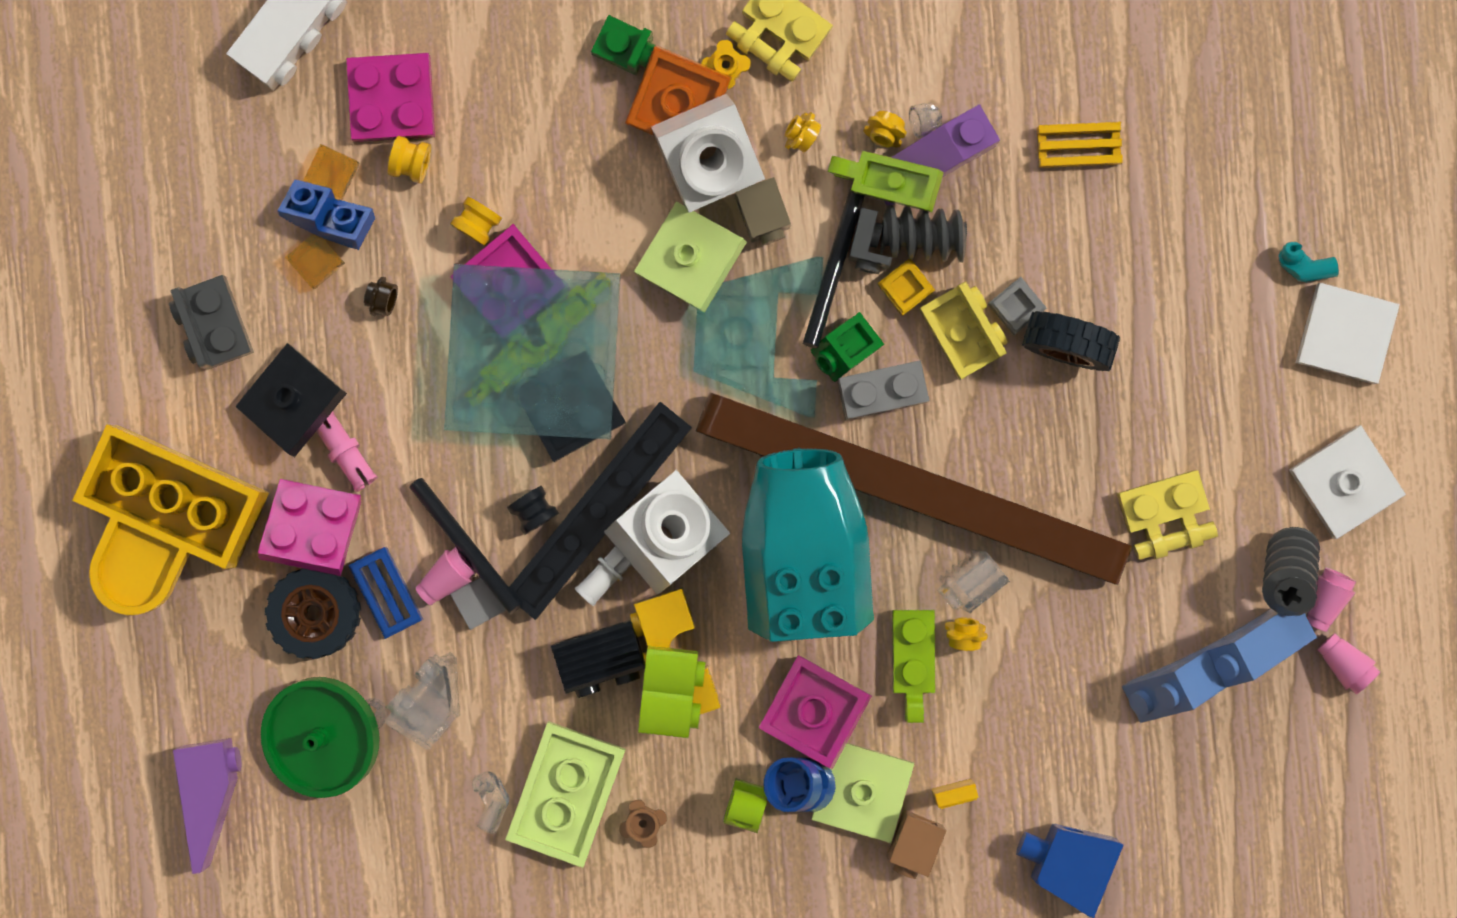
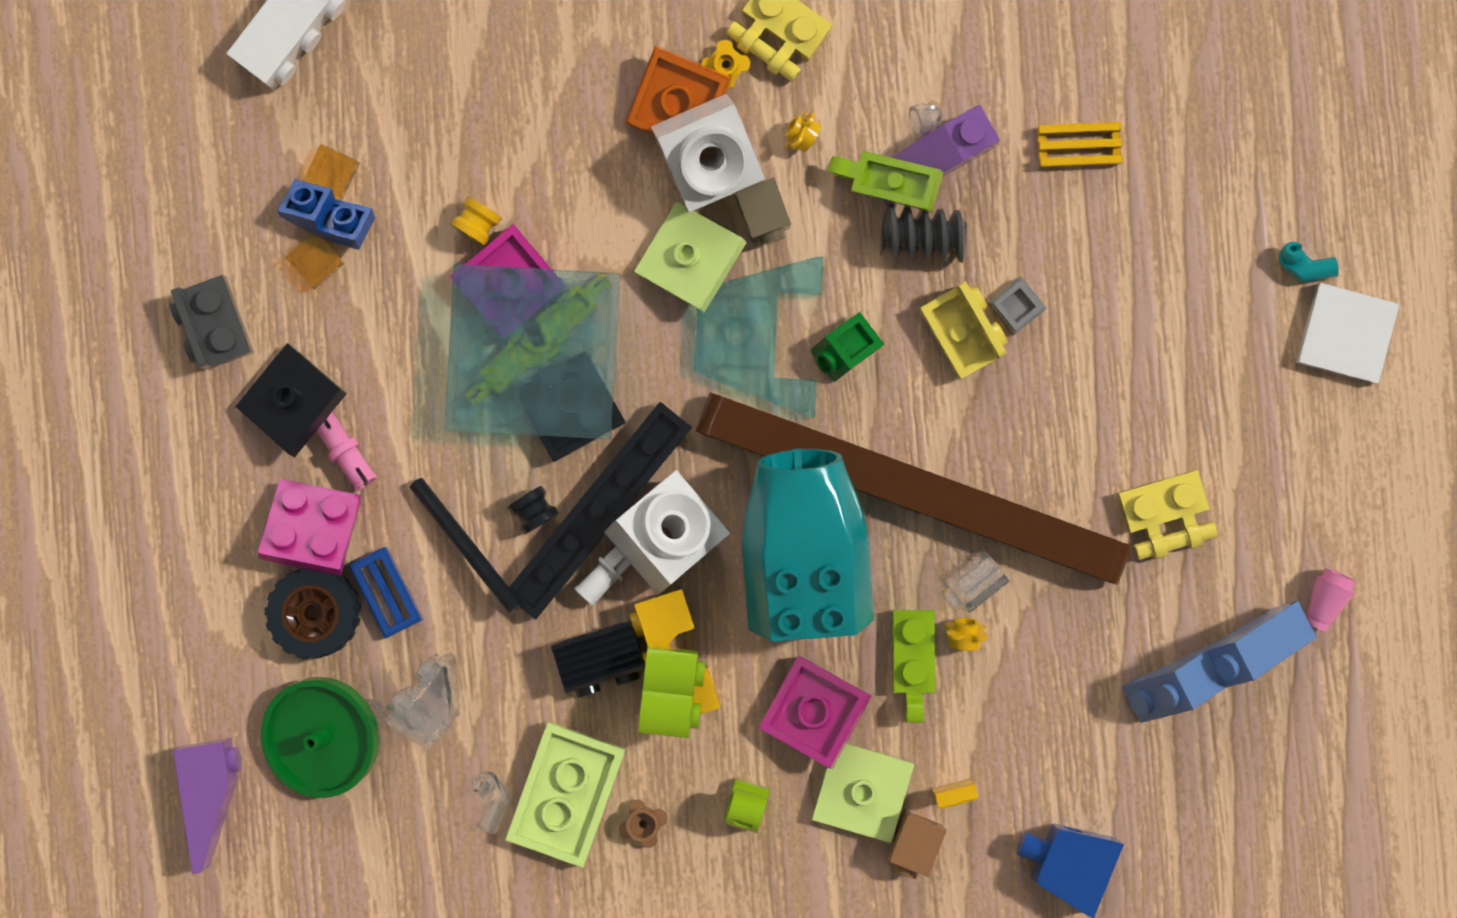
(159, 514): yellow brick -> none
(381, 297): dark brown plate -> none
(390, 97): dark pink plate -> none
(409, 159): yellow wheel -> none
(445, 577): bright pink cone -> none
(476, 603): light grey tile -> none
(623, 45): green bracket -> none
(799, 785): blue wheel -> none
(833, 270): black bar -> none
(868, 234): dark grey bracket -> none
(883, 390): light grey brick -> none
(886, 129): yellow plate -> none
(906, 287): yellow tile -> none
(1071, 341): black wheel -> none
(1291, 571): dark grey piece -> none
(1347, 482): white plate -> none
(1348, 663): bright pink cone -> none

